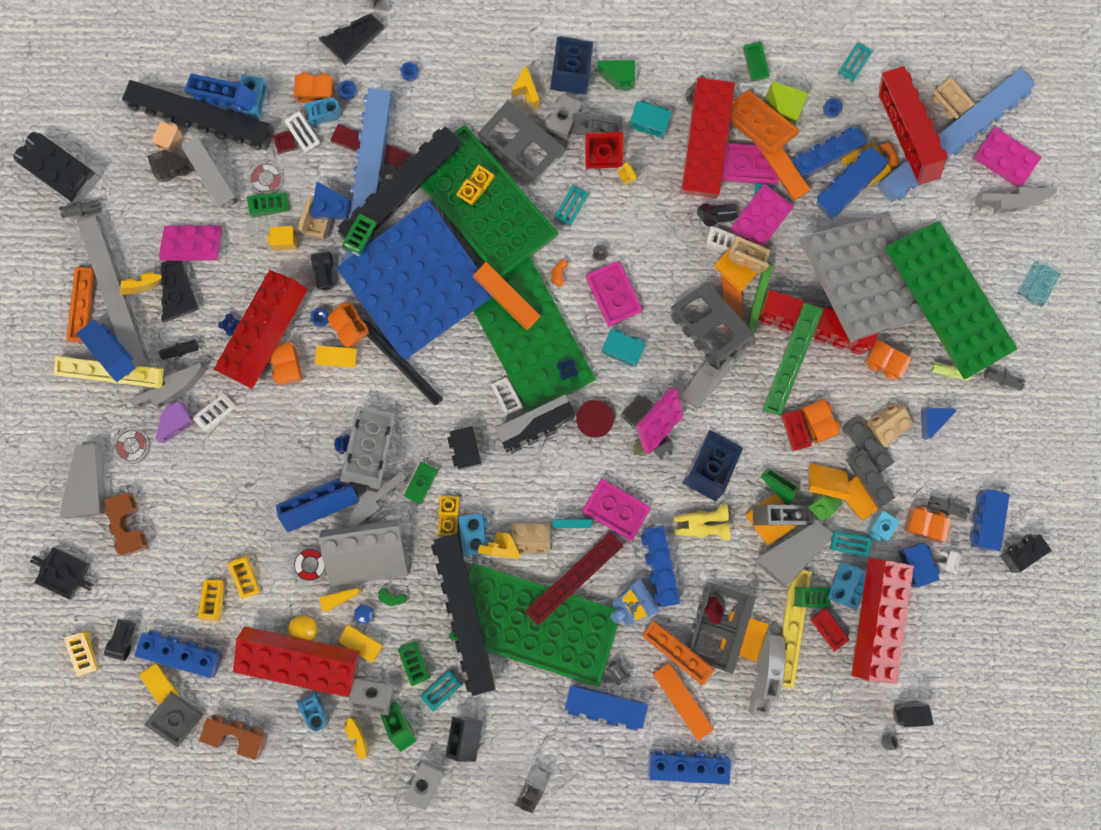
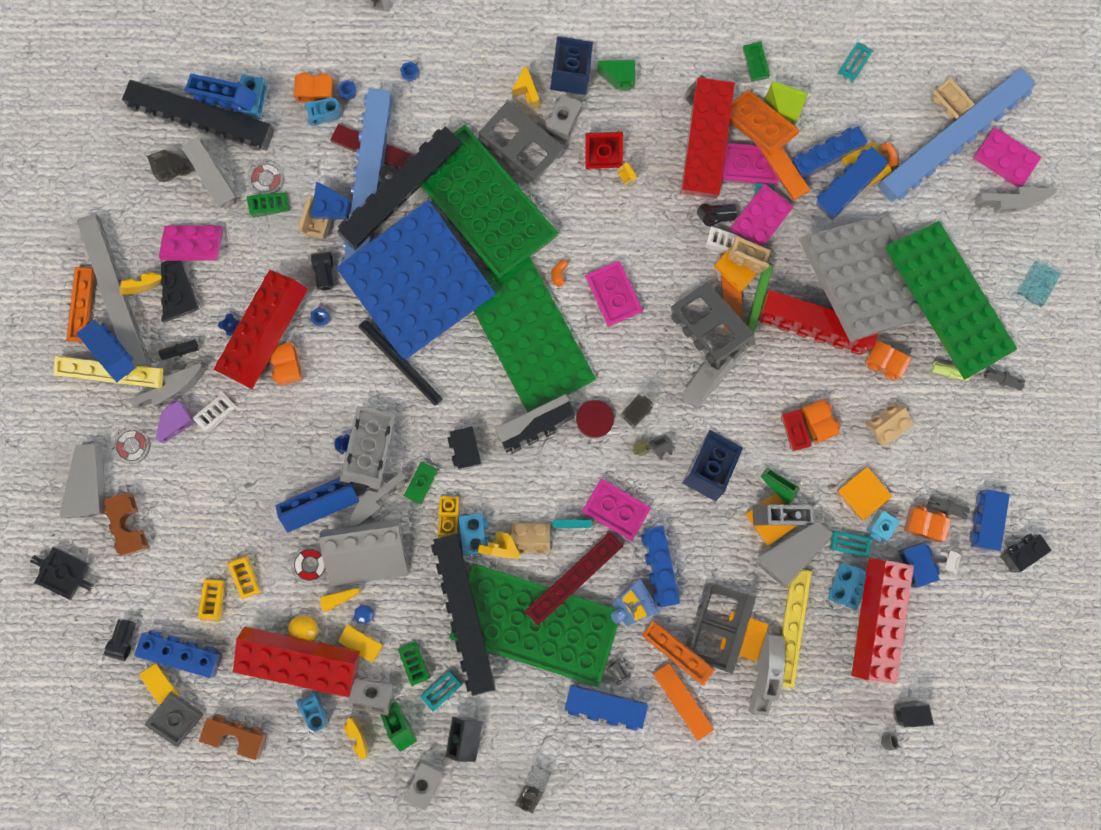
(56, 167): black piece -> none
(72, 649): yellow slope -> none
(80, 209): dark grey pin -> none
(167, 137): light nougat brick -> none
(282, 238): yellow brick -> none
(284, 142): dark red tile -> none
(311, 145): white tile -> none
(335, 356): yellow slope -> none
(347, 324): orange brick -> none
(350, 40): black wing -> none
(352, 248): green slope -> none
(390, 600): green arm -> none
(476, 185): yellow slope -> none
(506, 296): orange tile -> none
(512, 409): white slope -> none
(567, 364): clear blue plate -> none
(578, 192): teal tile -> none
(594, 124): dark grey plate -> none
(600, 256): dark grey hinge -> none
(623, 347): teal brick -> none
(650, 119): teal brick -> none
(660, 420): dark pink plate -> none
(689, 768): blue brick -> none
(697, 523): light yellow piece -> none
(714, 610): dark red tile -> none
(792, 358): green tile -> none
(800, 597): green slope -> none
(824, 506): bright green brick -> none
(828, 481): light orange tile -> none
(829, 629): red plate -> none
(832, 108): blue tile -> none
(864, 439): dark grey plate -> none
(870, 478): dark grey plate -> none
(912, 125): red brick -> none
(933, 419): blue slope -> none

